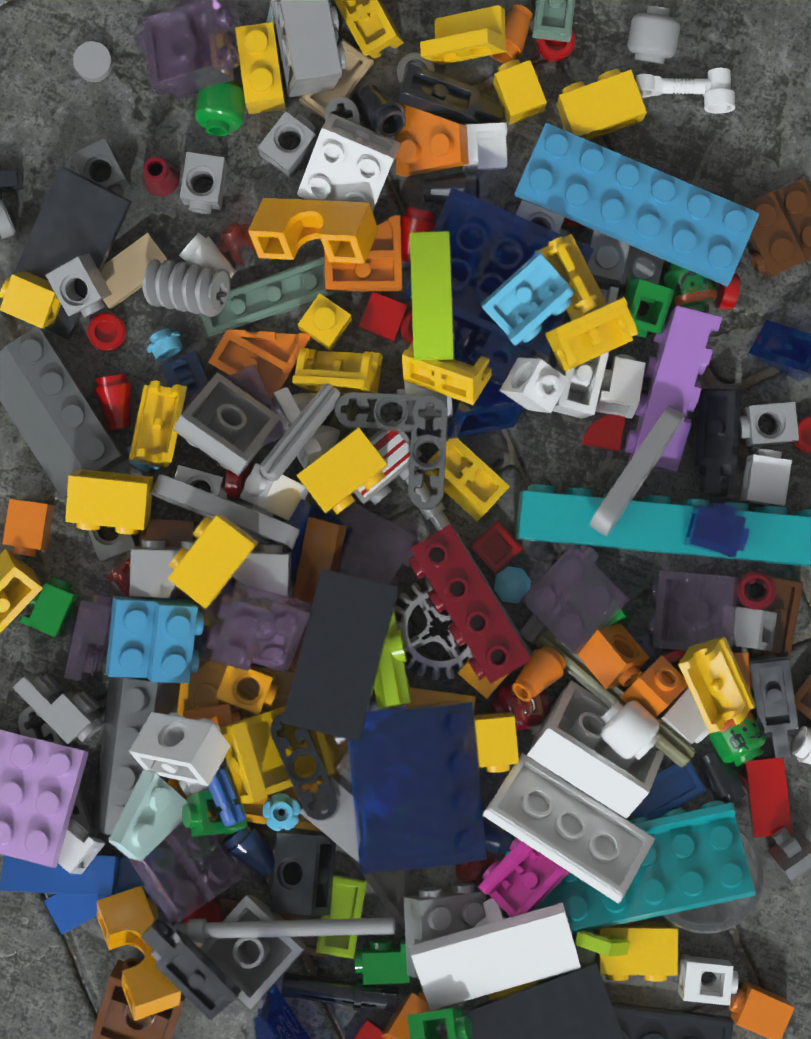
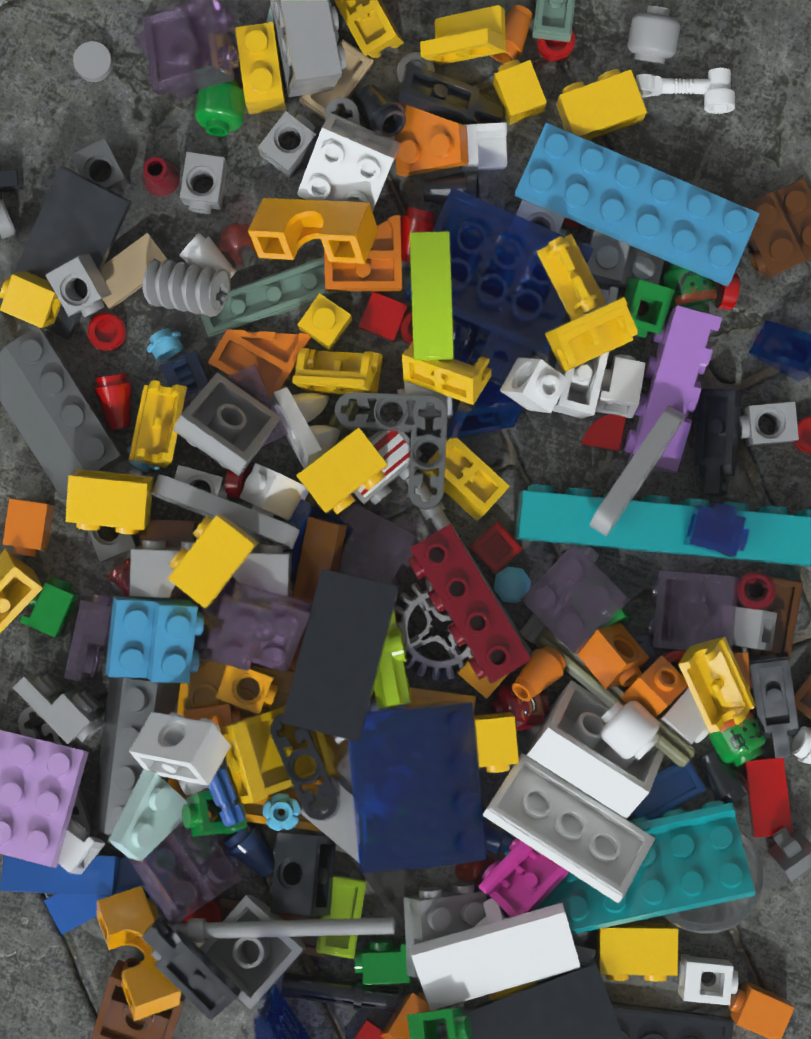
(300, 432): light grey axle -> none
(528, 299): medium azure bracket -> none
(609, 947): lime tile -> none
(766, 479): white brick -> none

